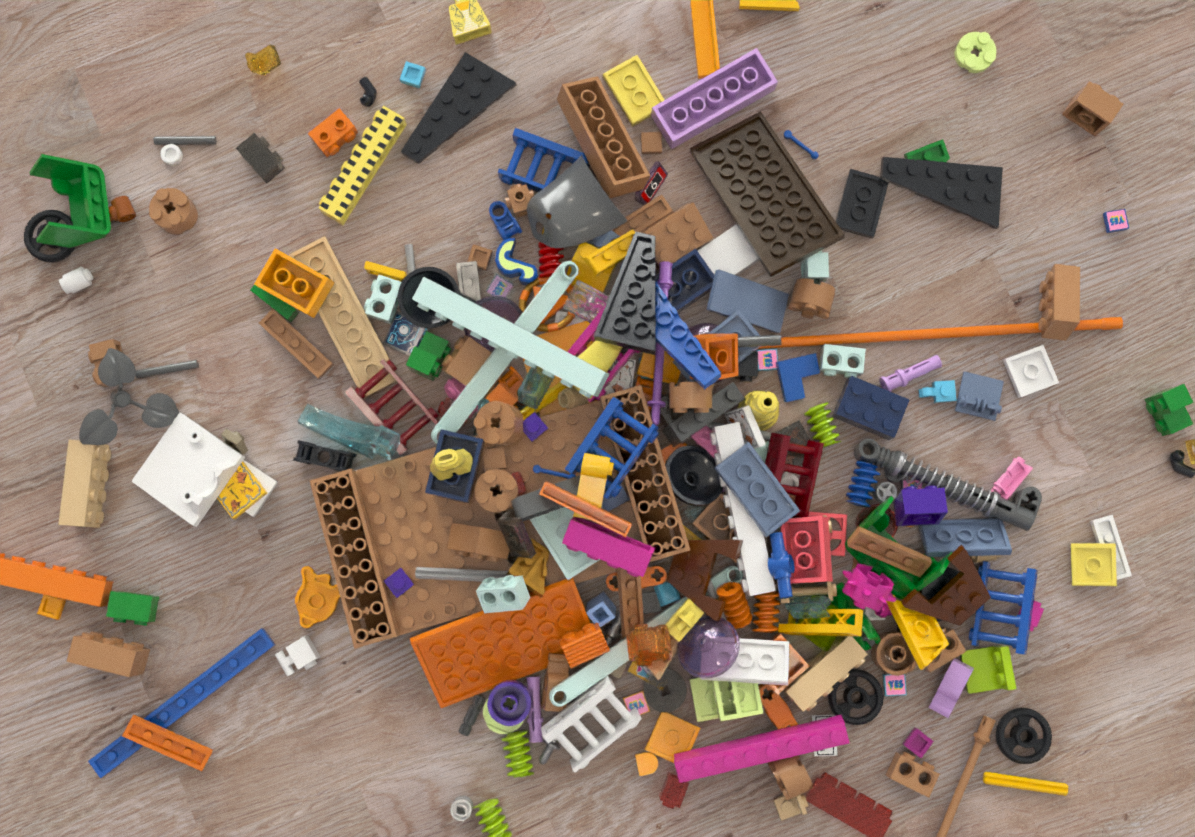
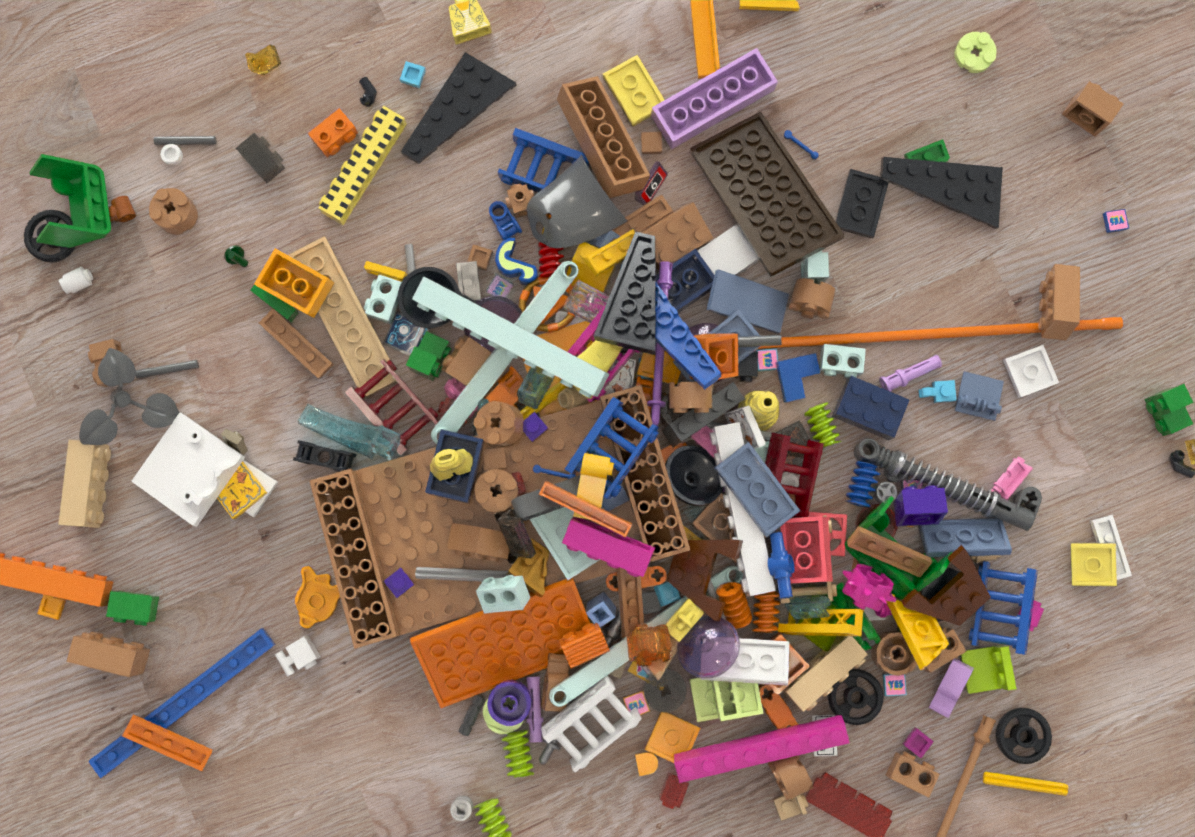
(235, 255): none -> dark green plate

